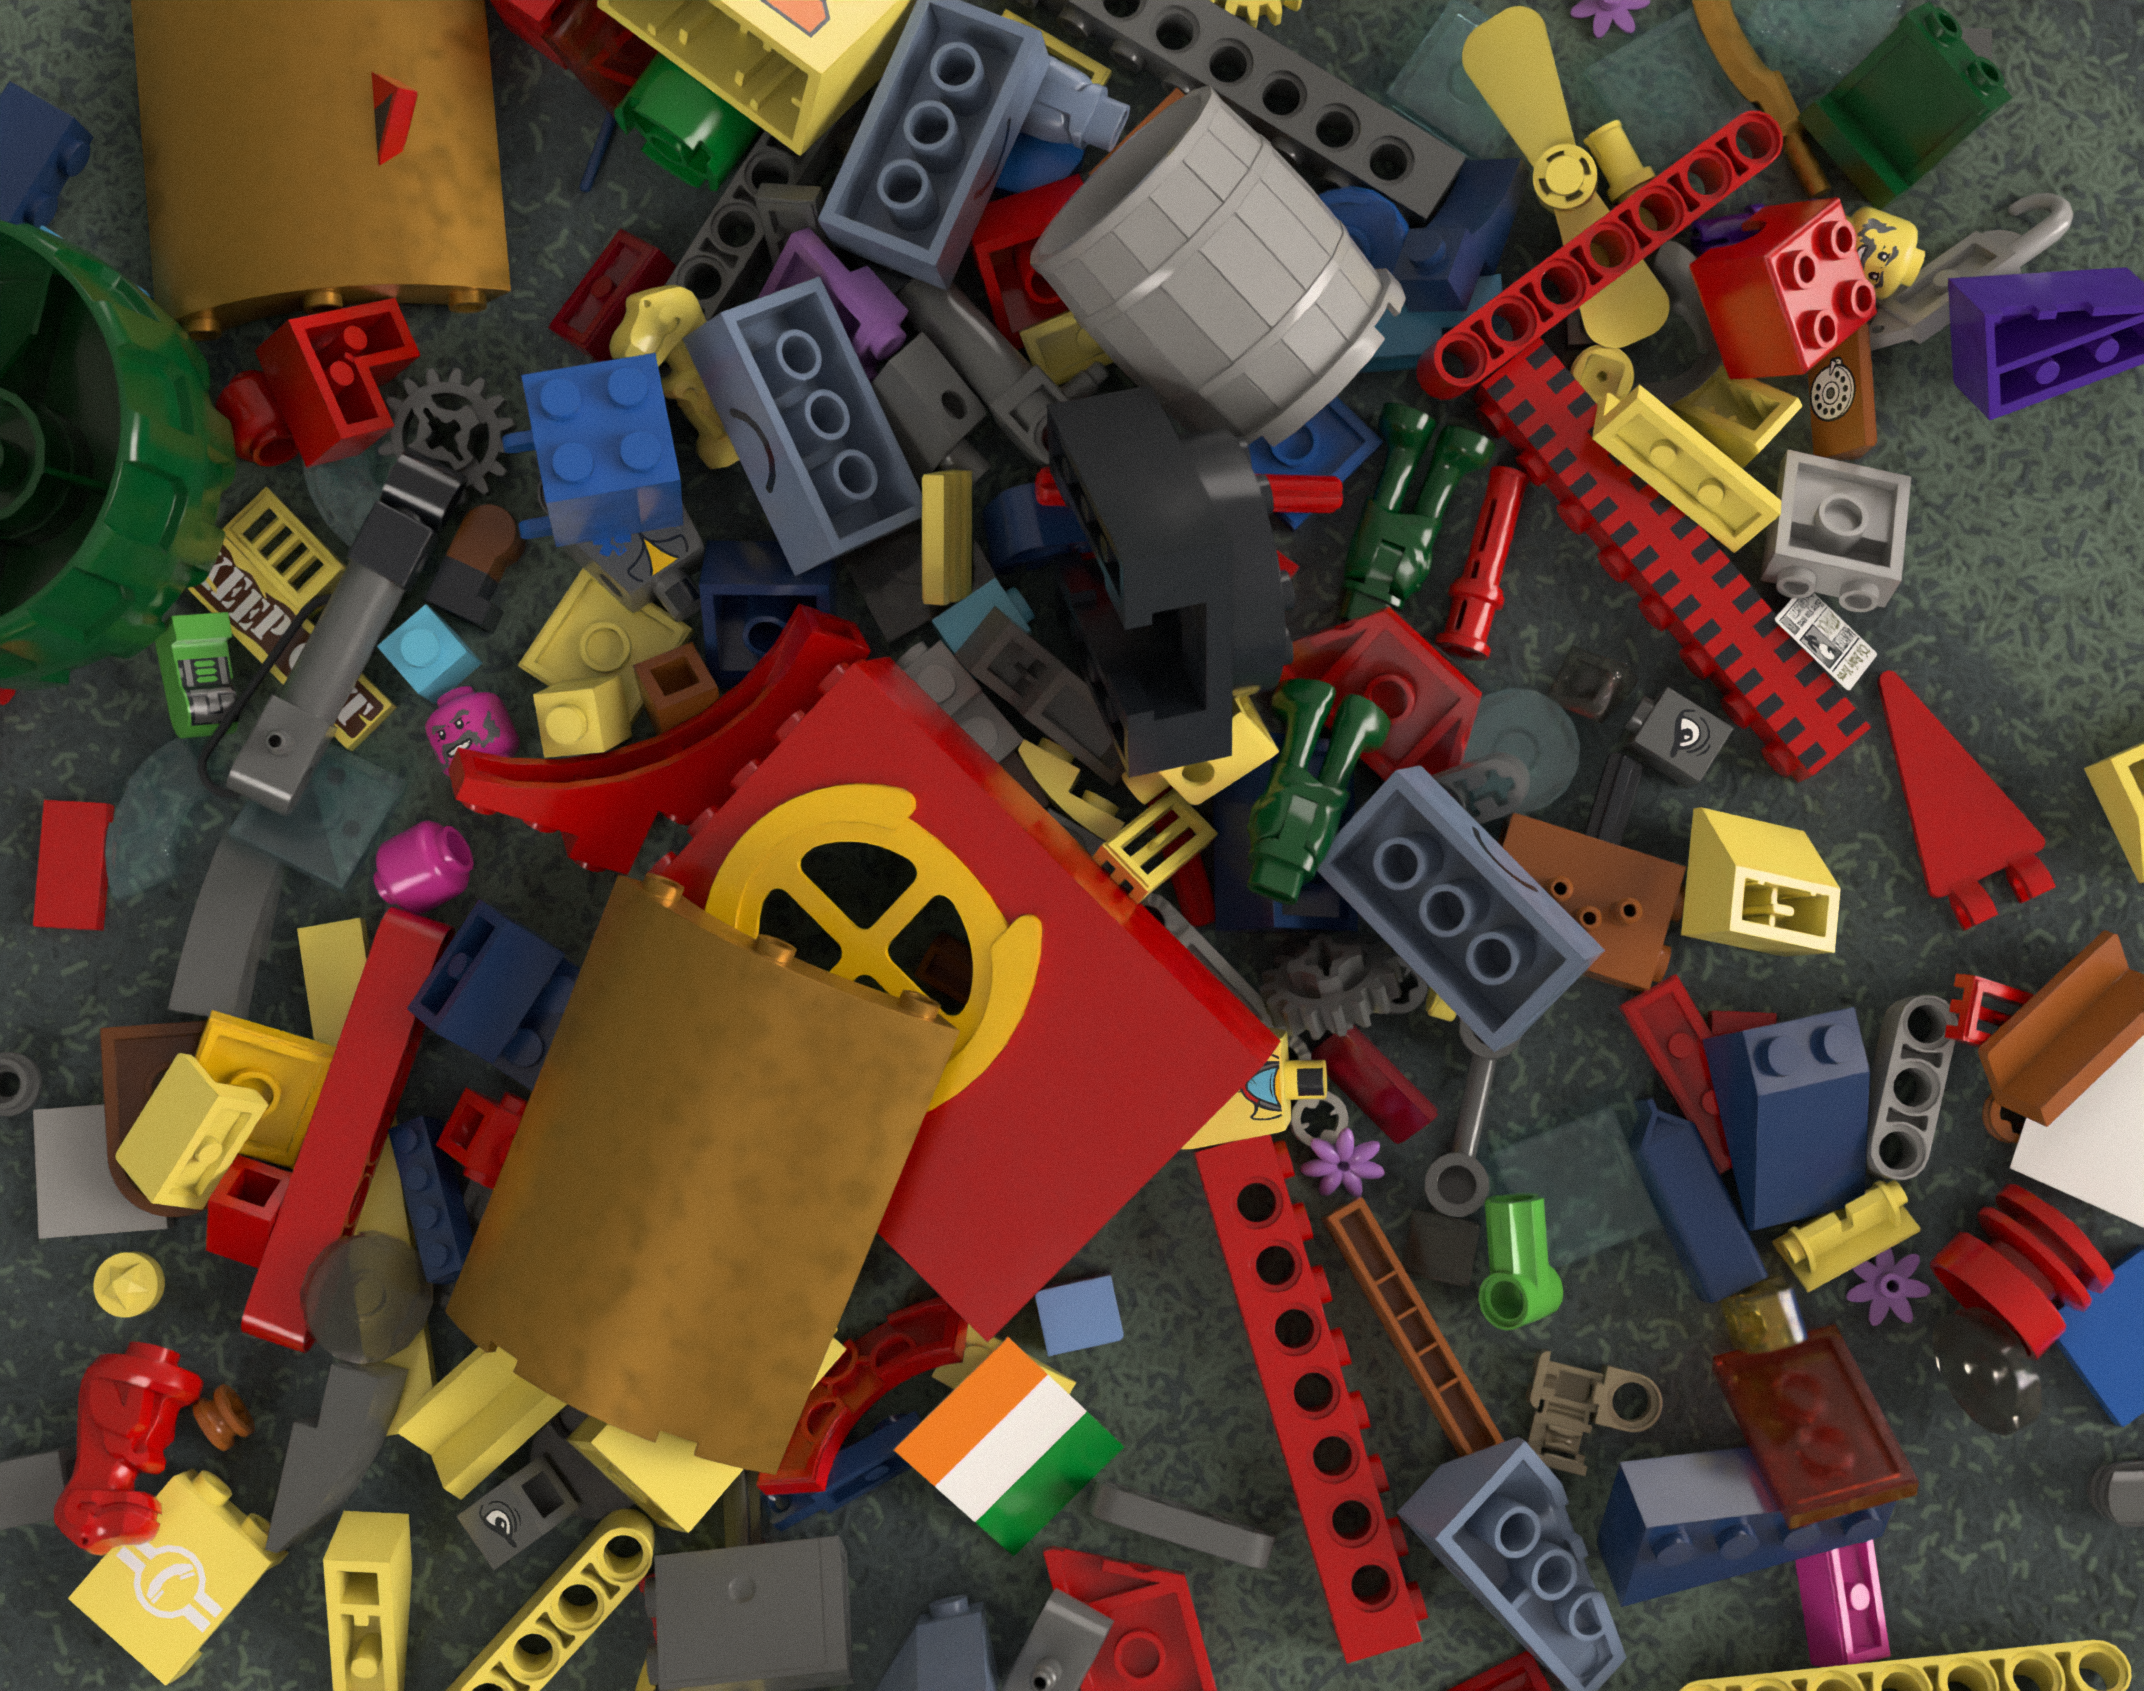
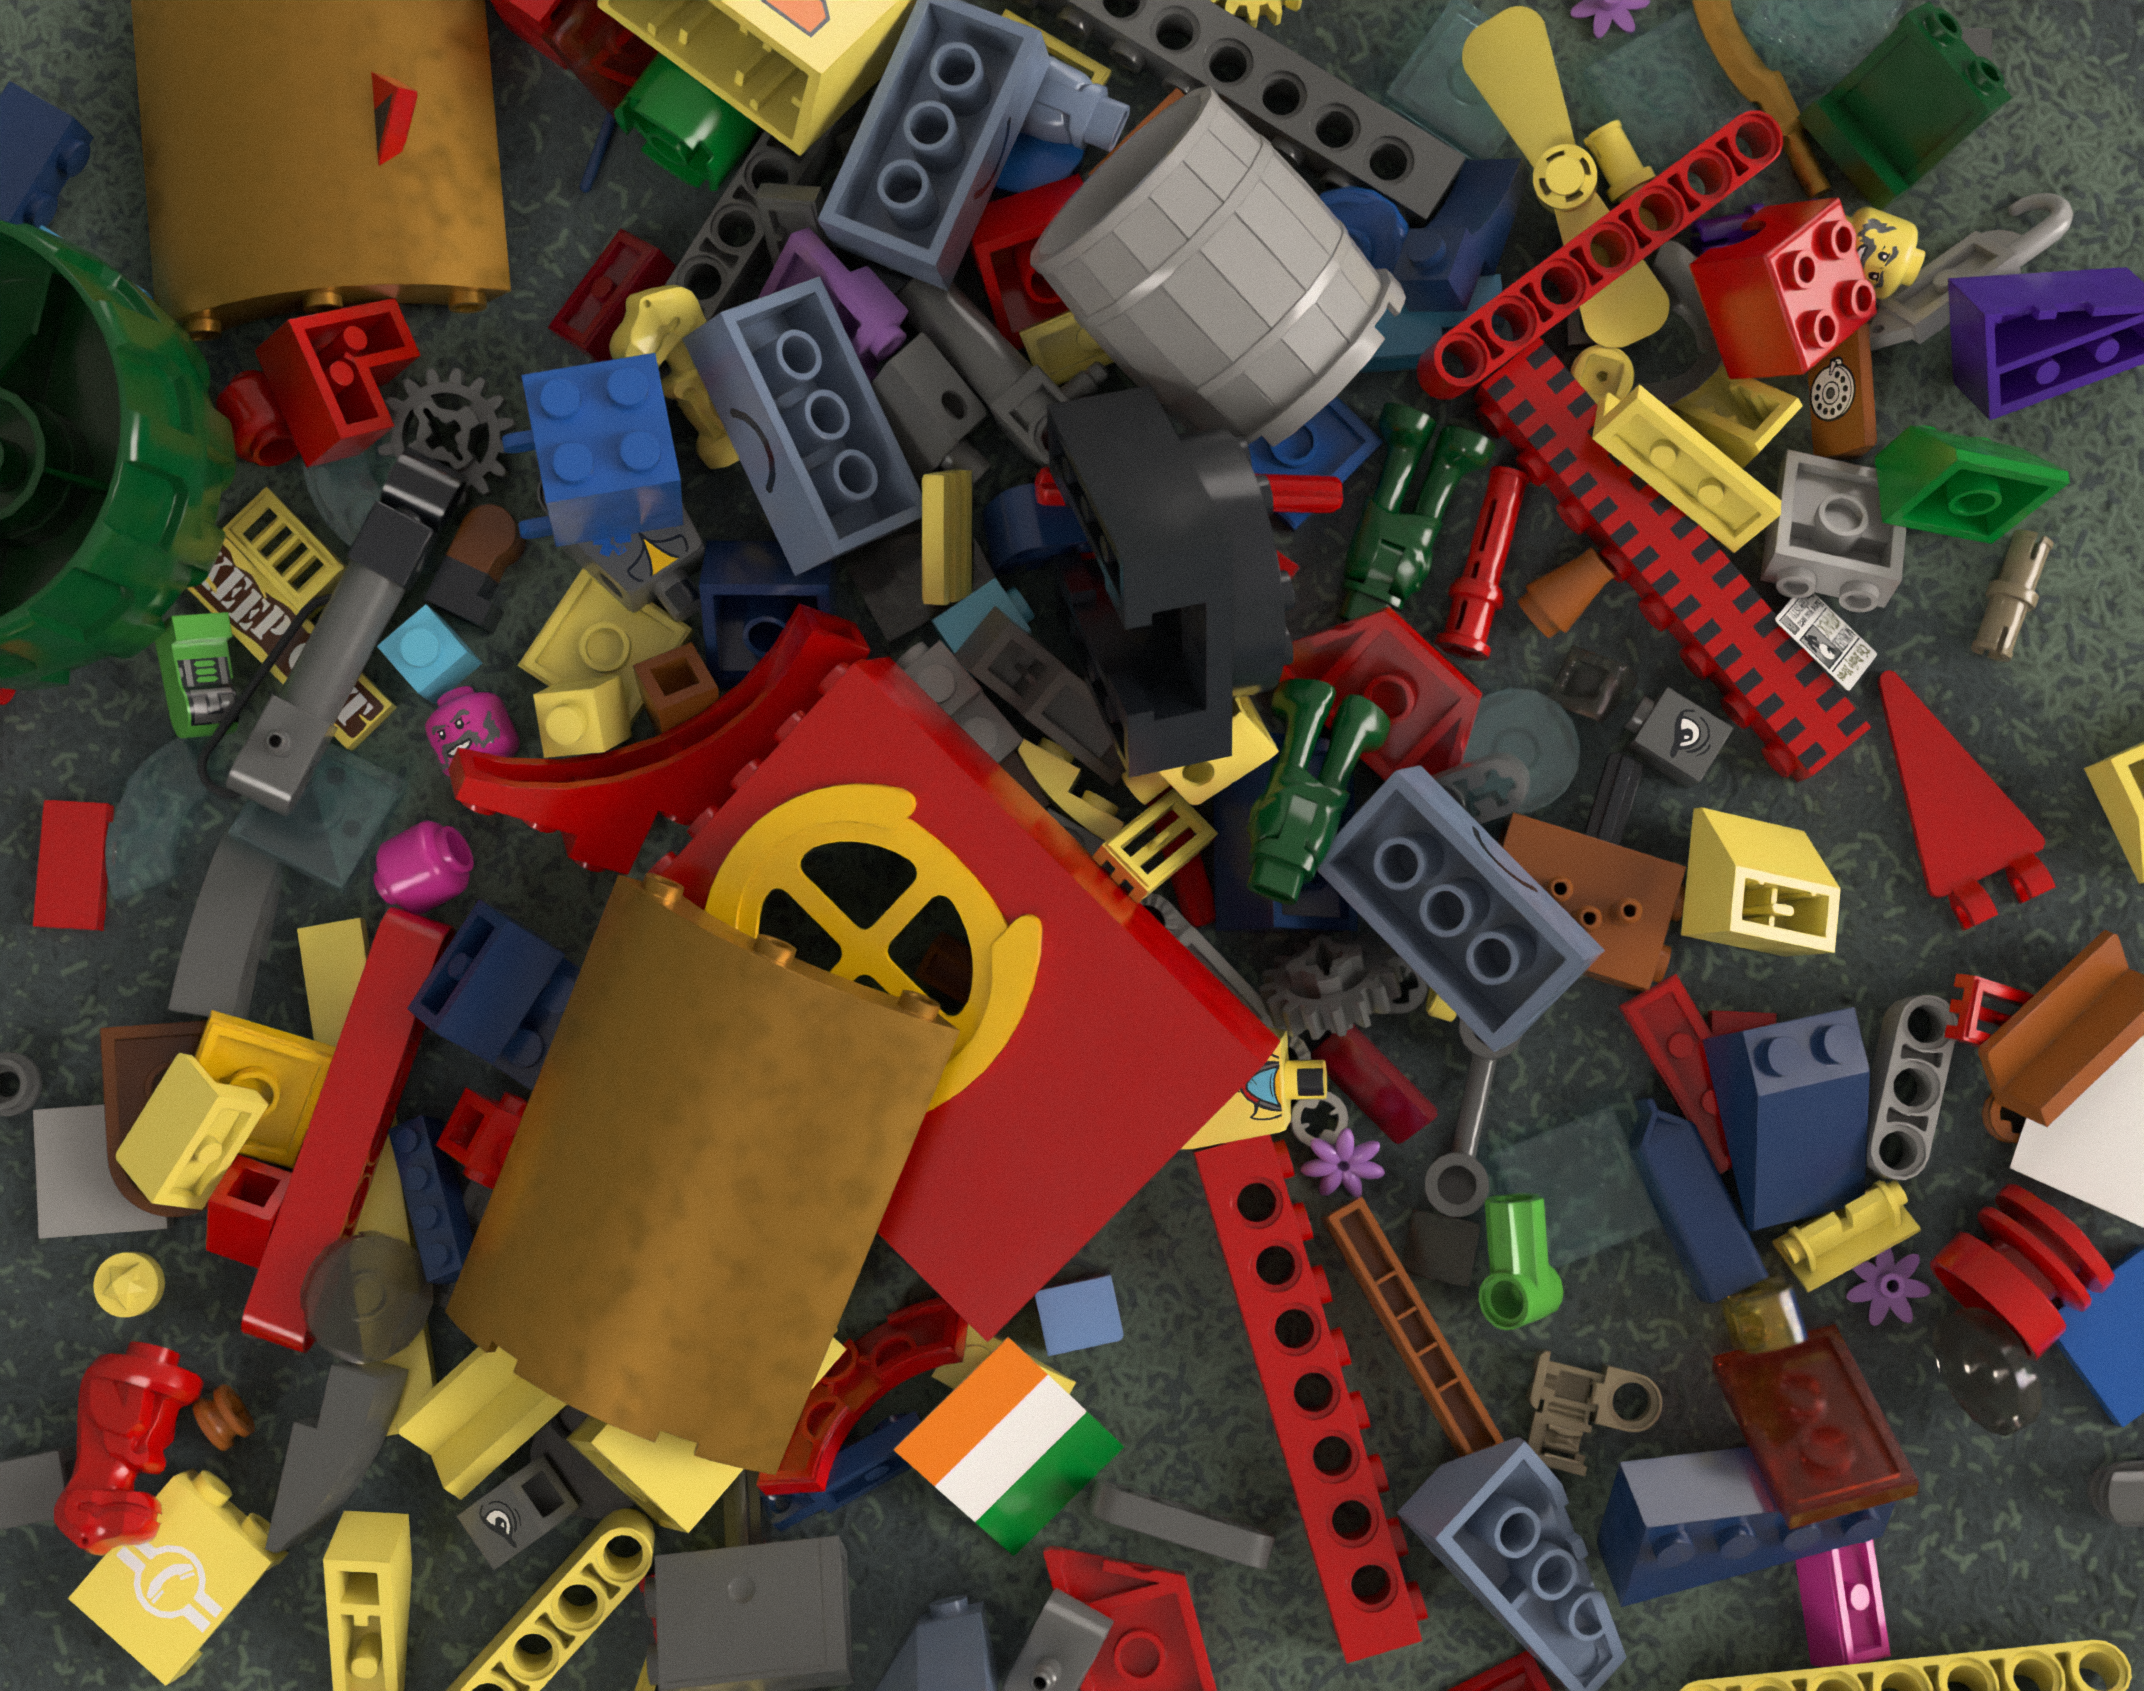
(1565, 592): none -> dark orange cone
(1961, 484): none -> green slope
(2012, 595): none -> dark tan pin

